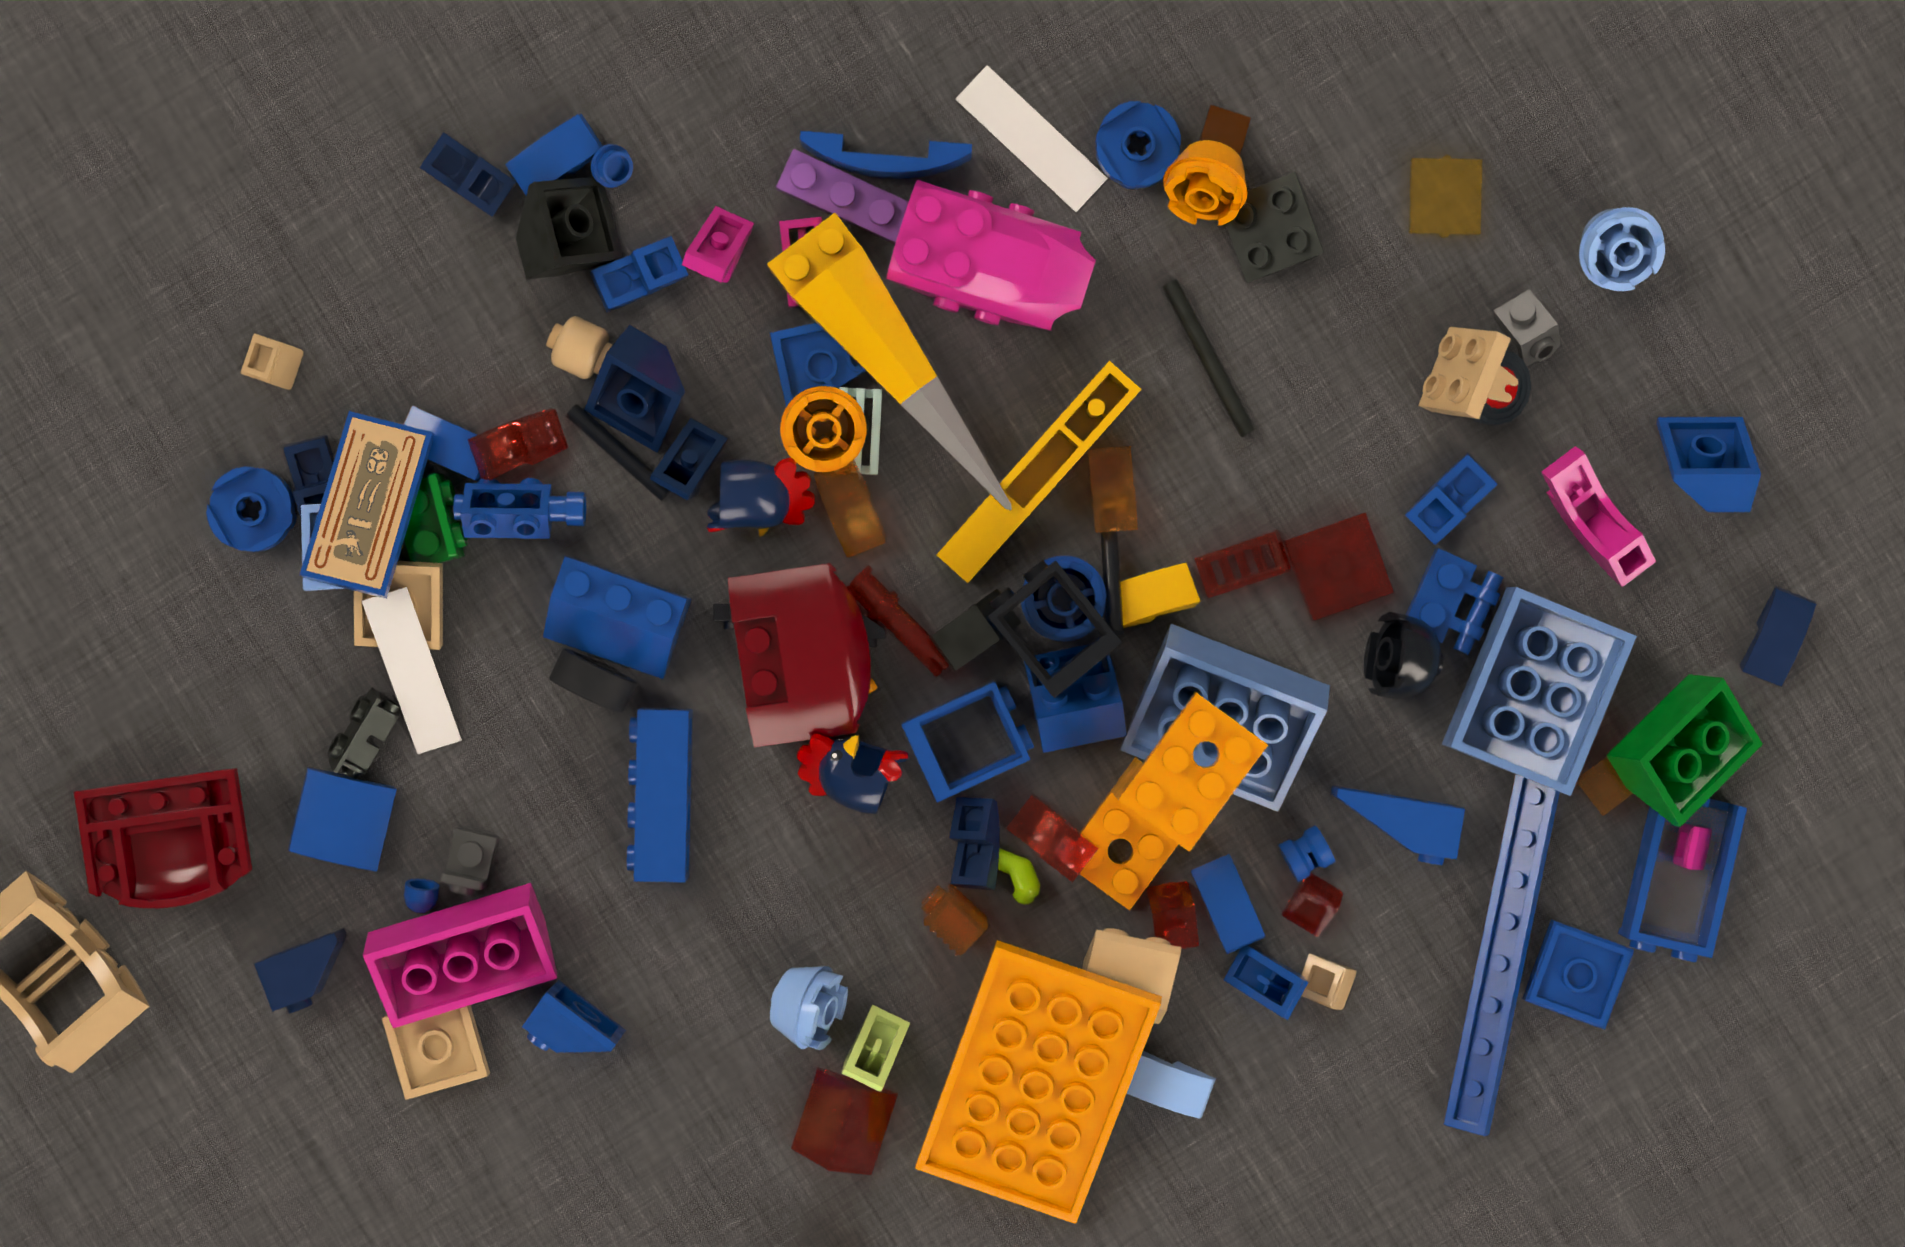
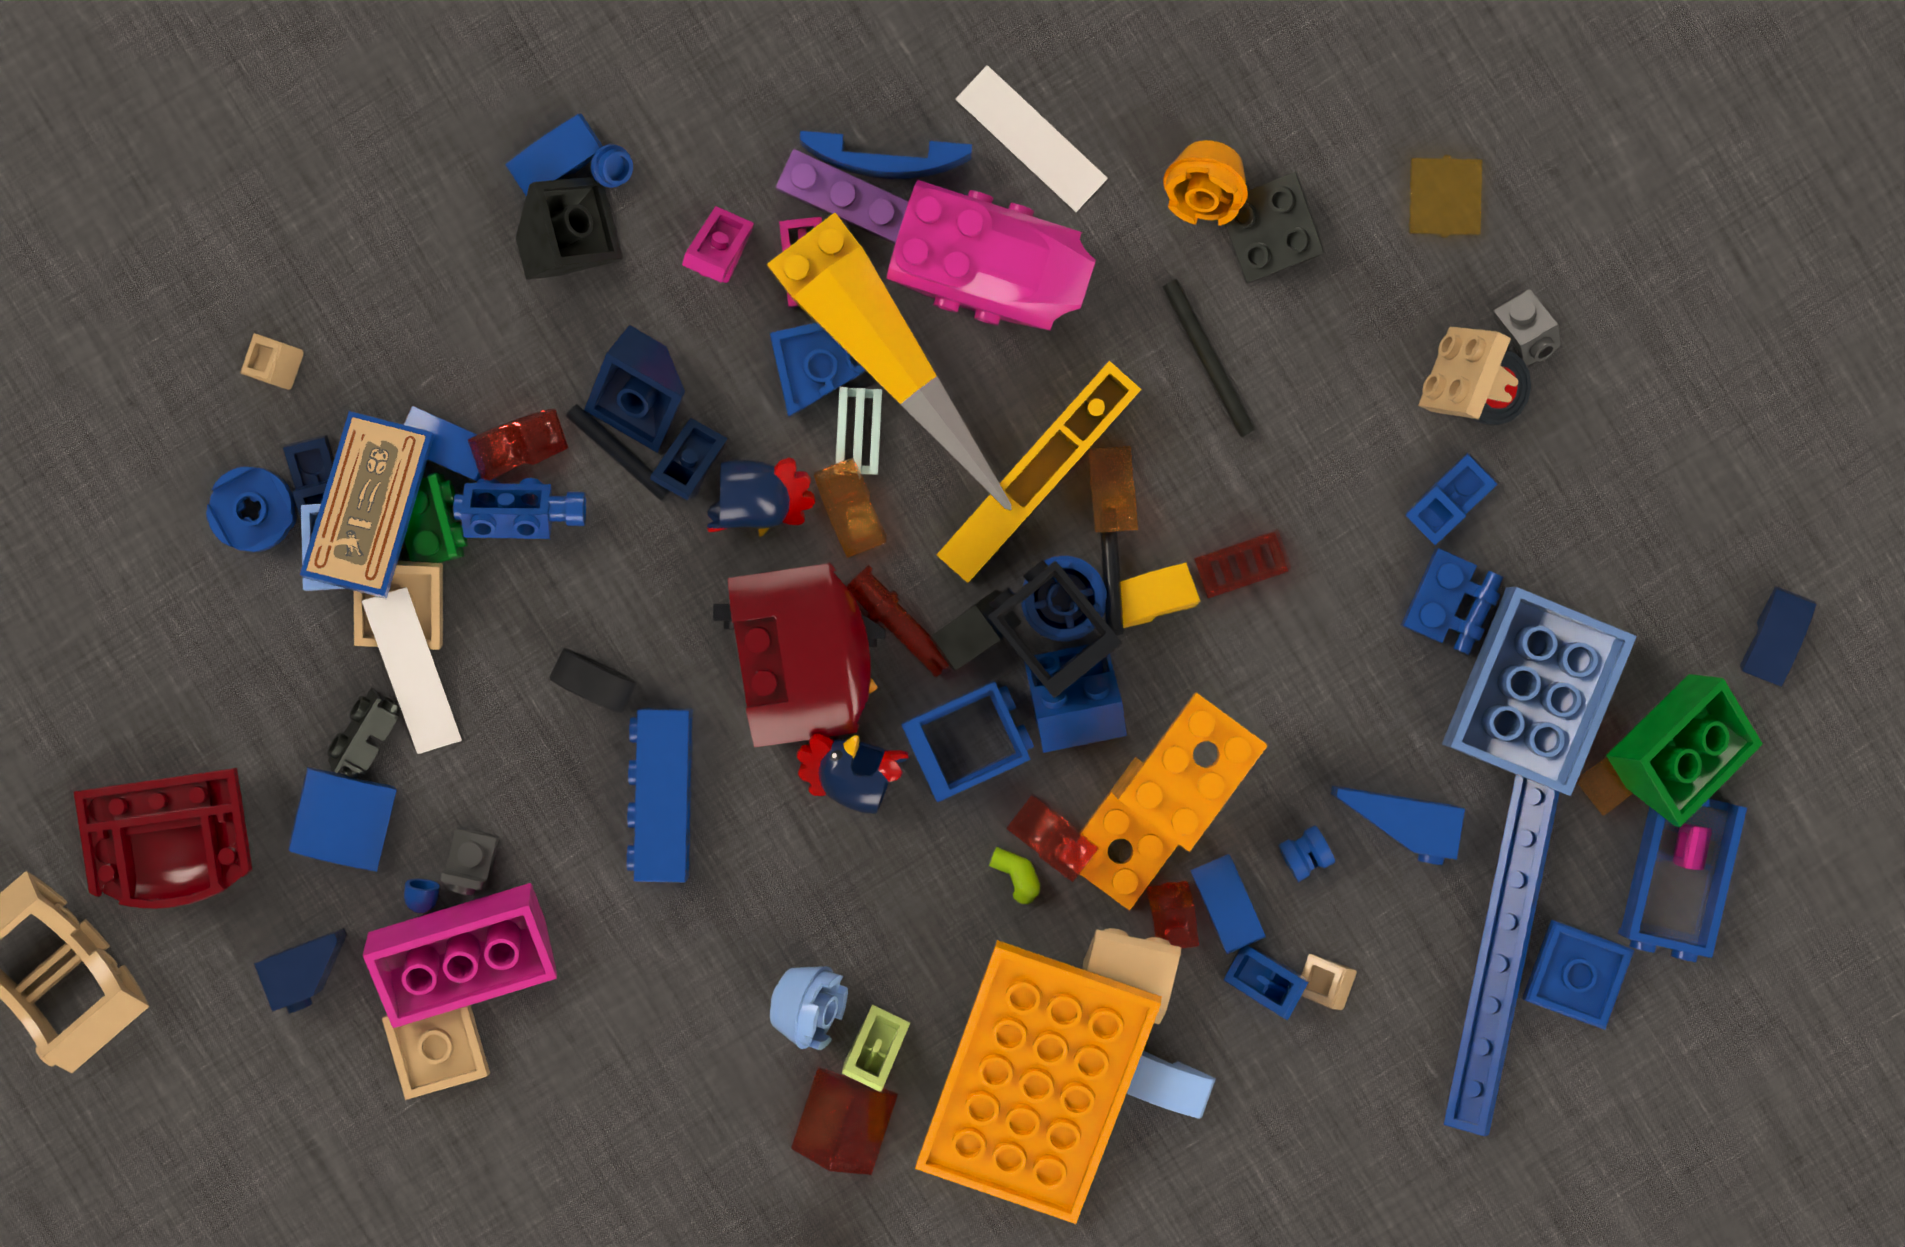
(467, 174): dark blue slope -> none
(570, 1023): blue slope -> none
(578, 347): tan head -> none
(615, 616): blue slope -> none
(639, 274): blue slope -> none
(823, 429): light orange cone -> none
(953, 918): clear orange brick -> none
(978, 838): dark blue slope -> none
(1142, 120): blue plate -> none
(1225, 127): reddish brown slope -> none
(1259, 695): medium blue slope -> none
(1313, 904): clear red slope -> none
(1338, 566): clear red plate -> none
(1402, 657): black cylinder -> none
(1595, 519): dark pink arch -> none
(1621, 248): light blue cone -> none
(1711, 460): blue slope -> none

